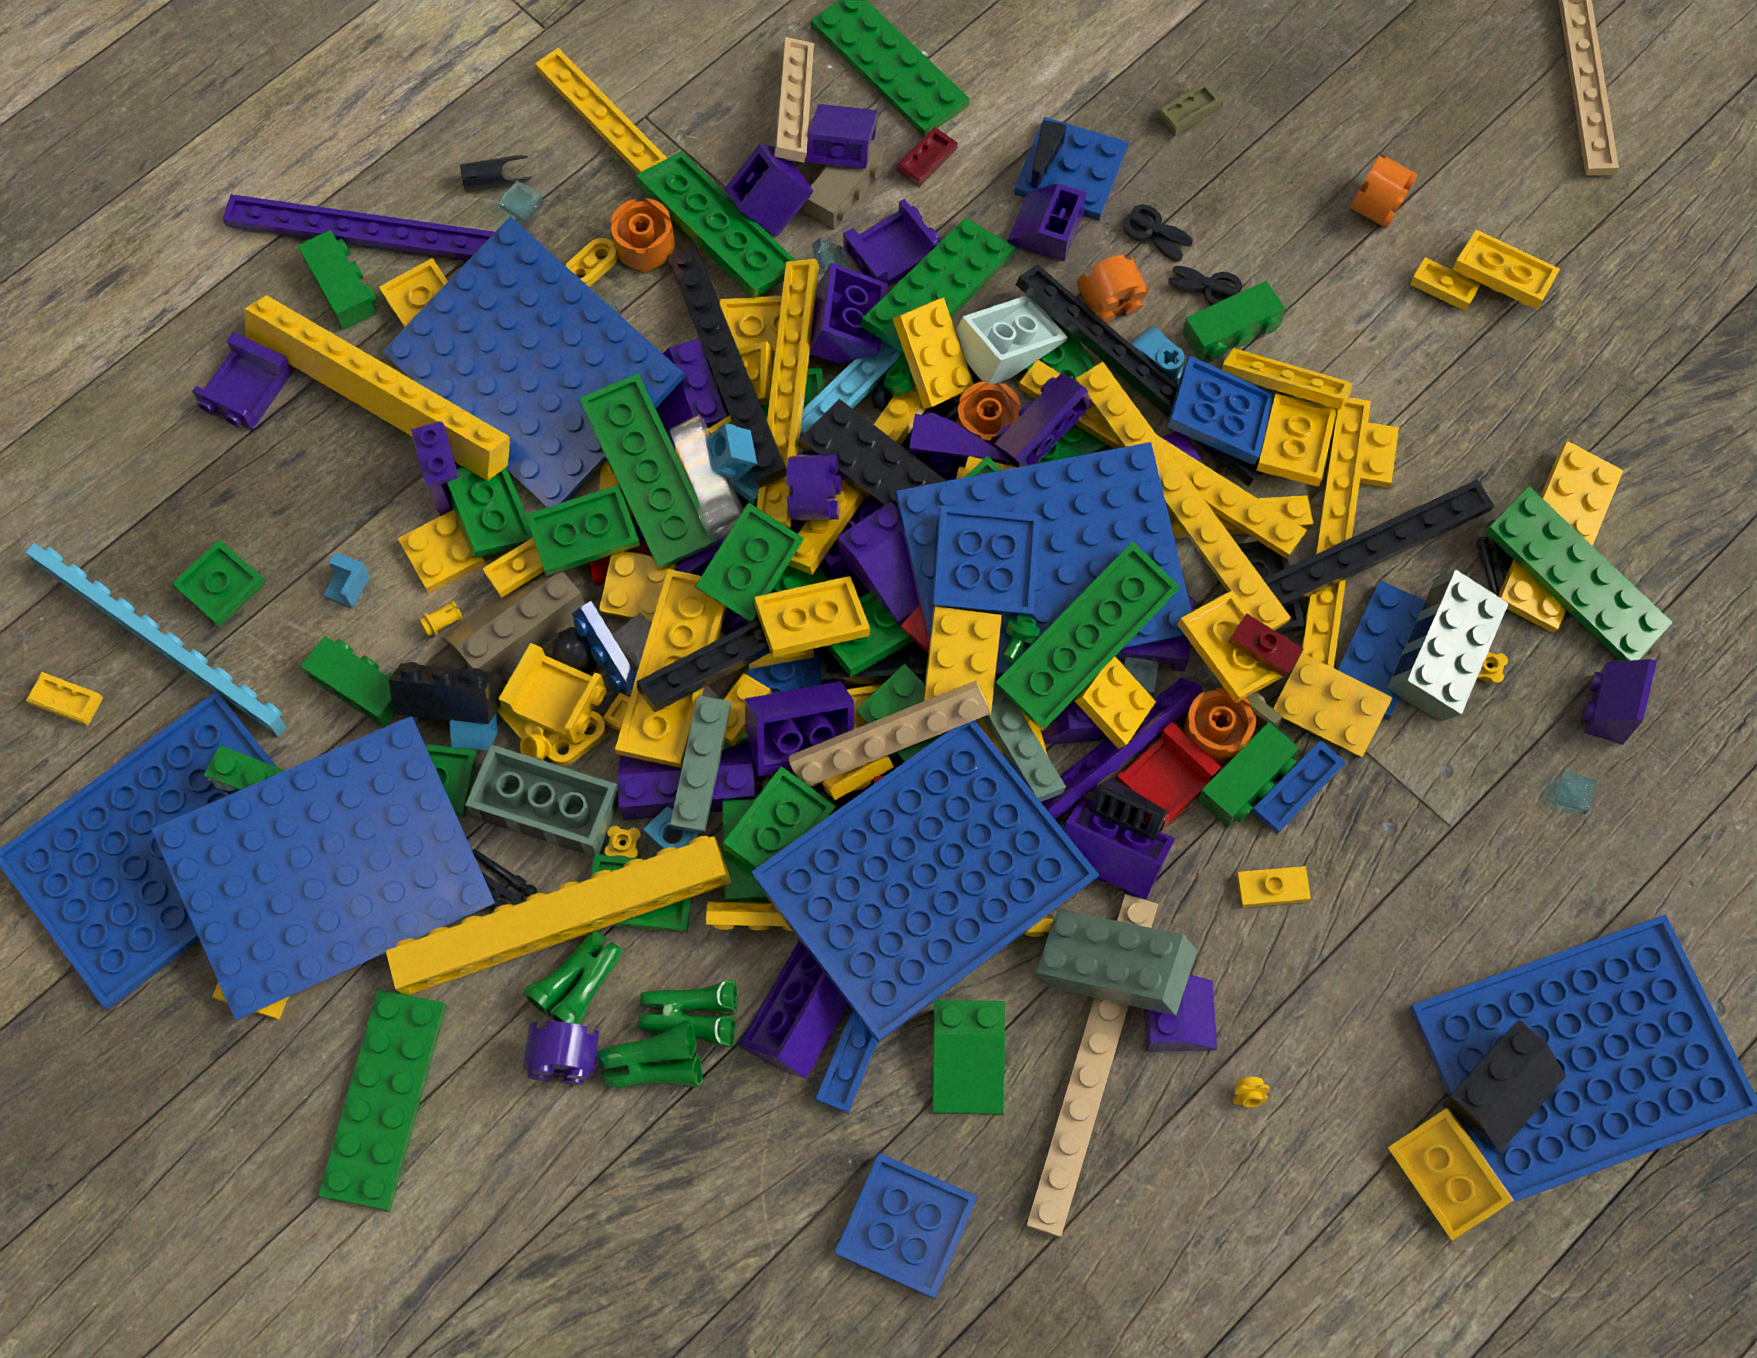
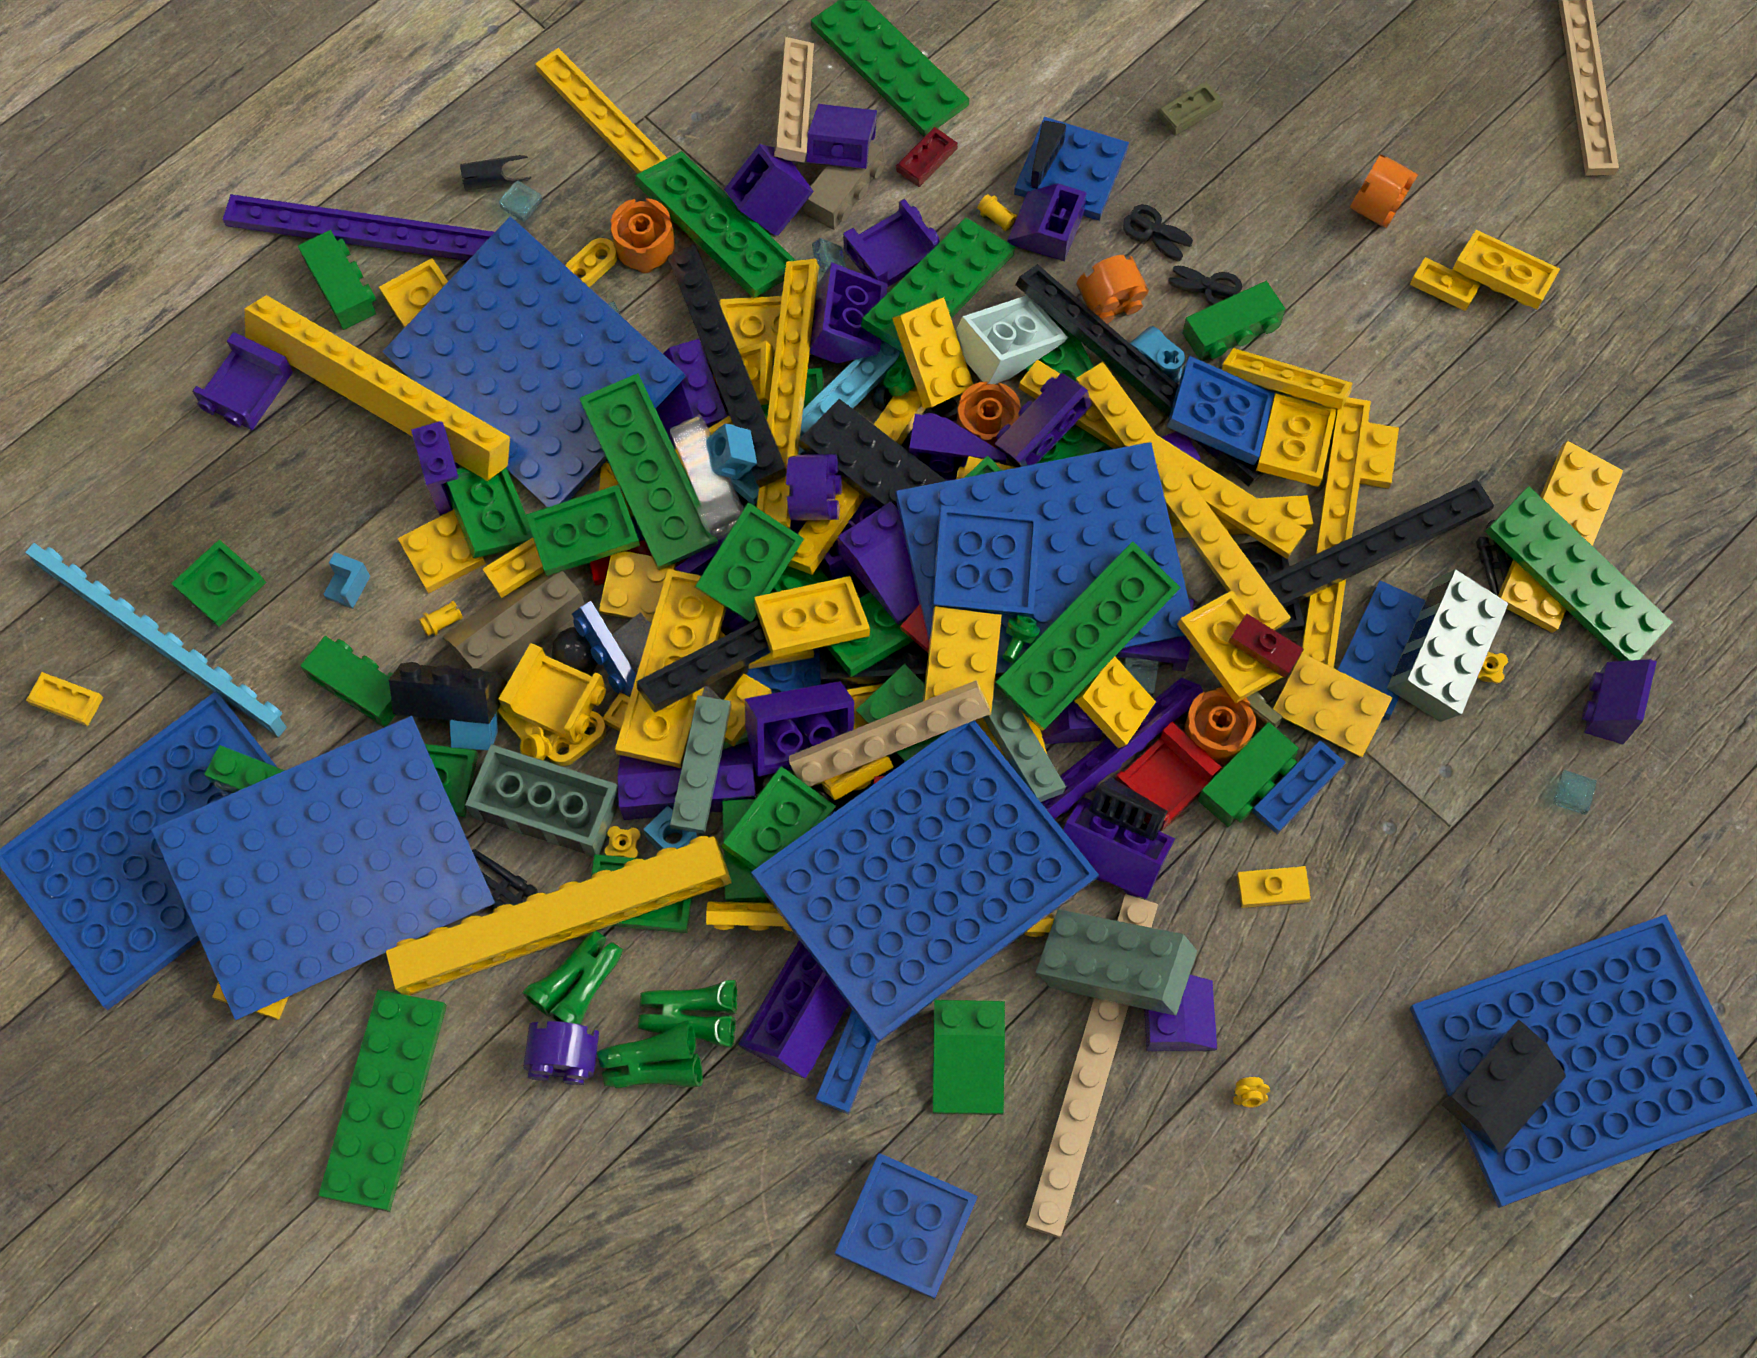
(996, 212): none -> yellow pin
(1450, 1174): yellow plate -> none

